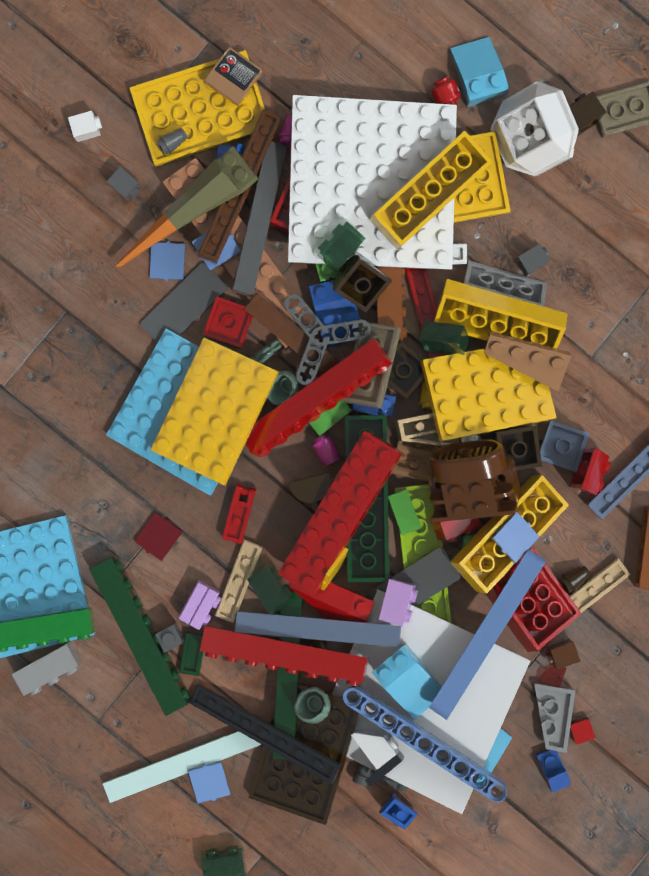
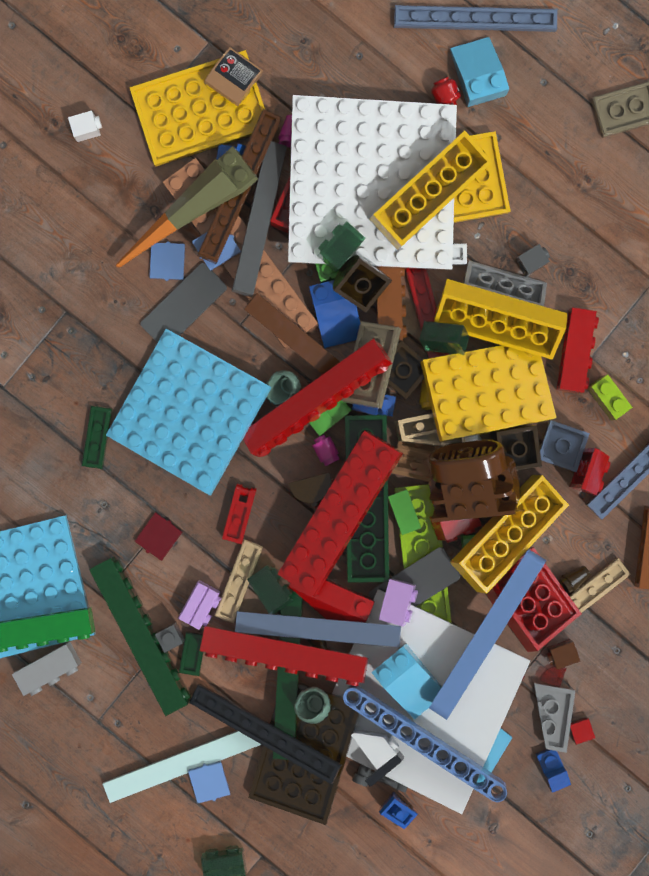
(96, 437): none -> dark green tile
(124, 184): dark grey brick -> none
(169, 142): dark grey cone -> none
(214, 411): yellow plate -> none
(228, 322): red plate -> none
(267, 351): sand green axle -> none
(313, 343): dark grey piece -> none
(334, 569): yellow piece -> none
(475, 18): none -> sand blue tile
(515, 537): medium blue piece -> none
(532, 359): medium nougat wing -> none
(553, 129): white piece -> none
(576, 350): none -> red brick
(587, 111): dark brown brick -> none
(609, 397): none -> lime brick

